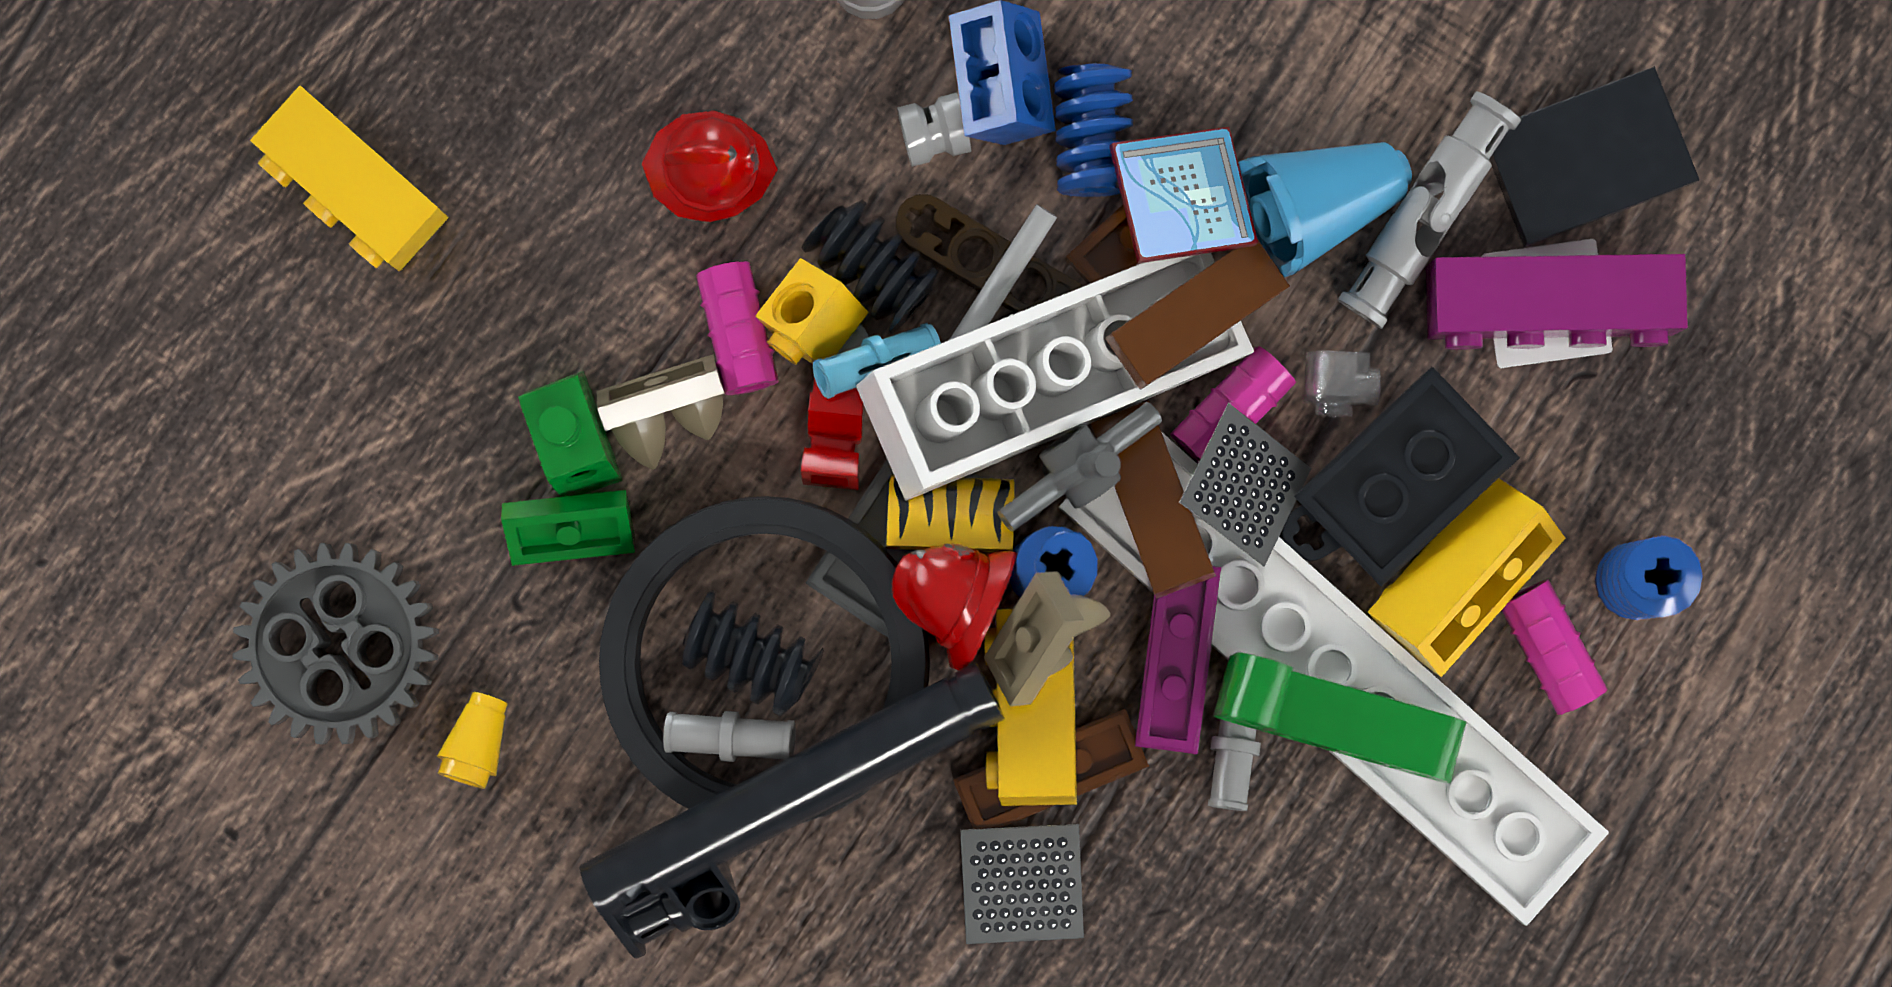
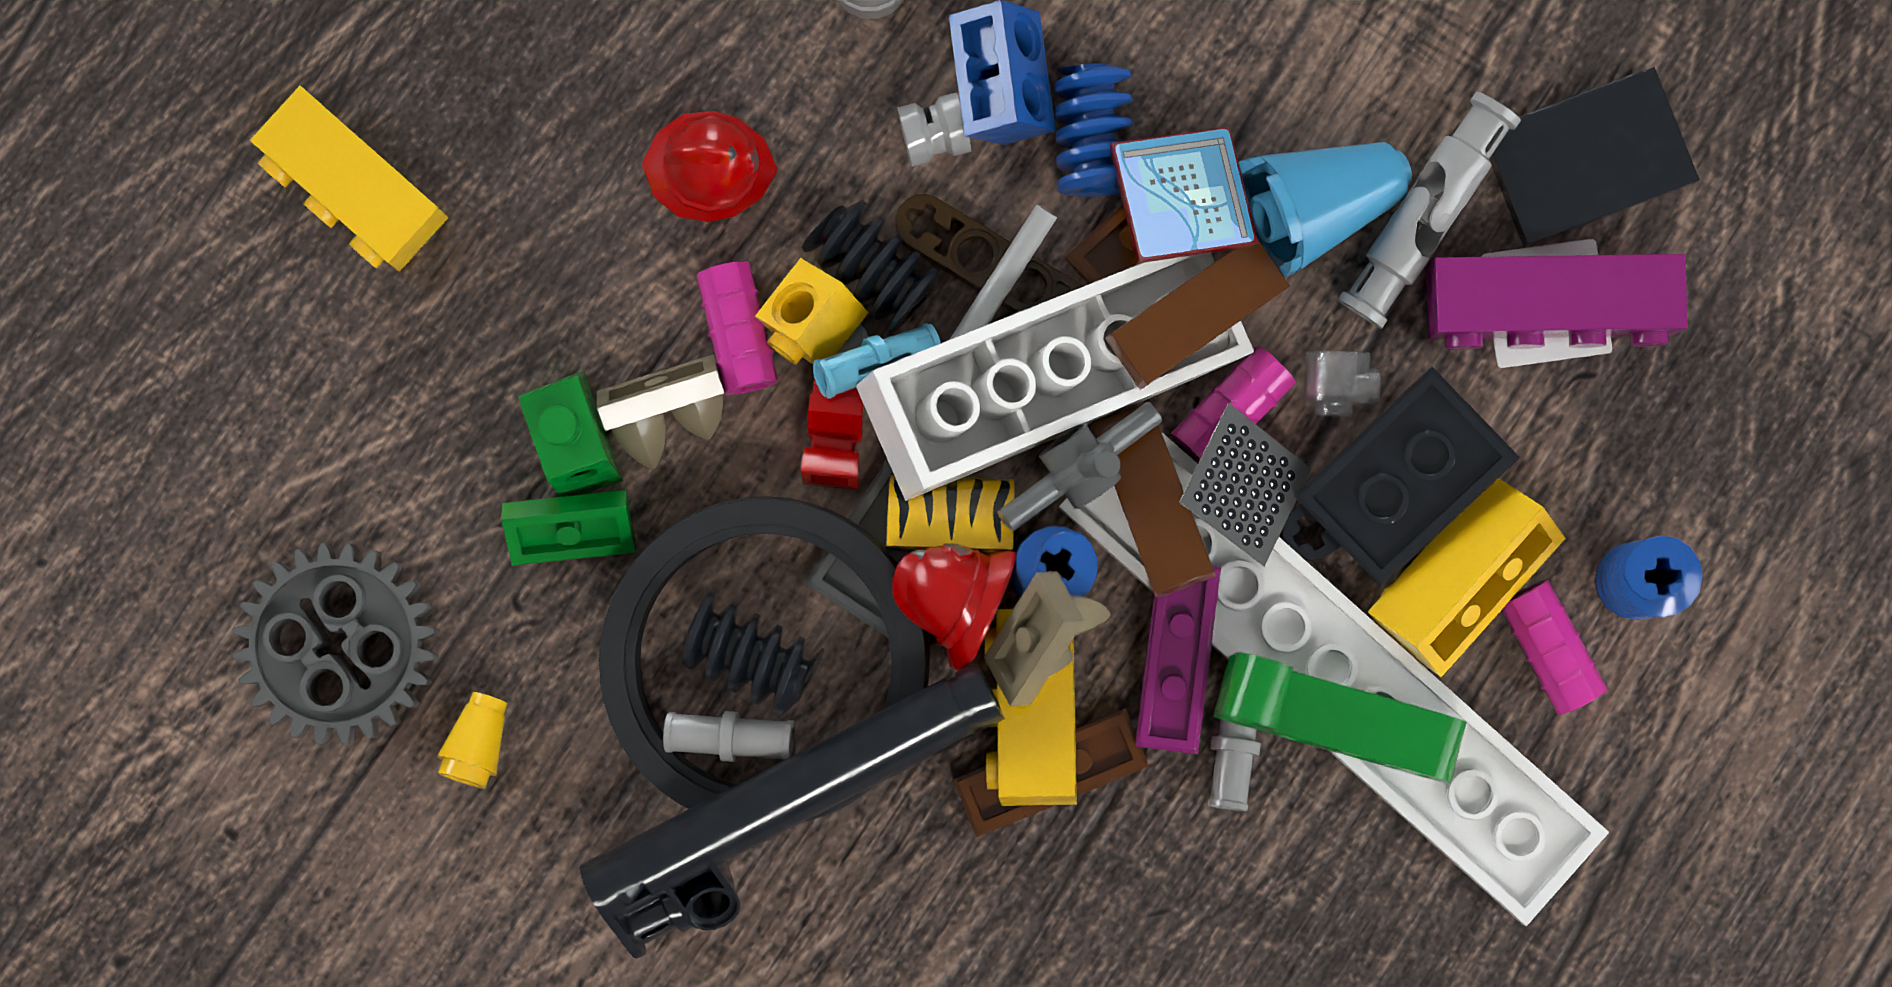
(1022, 884): dark grey sticker -> none

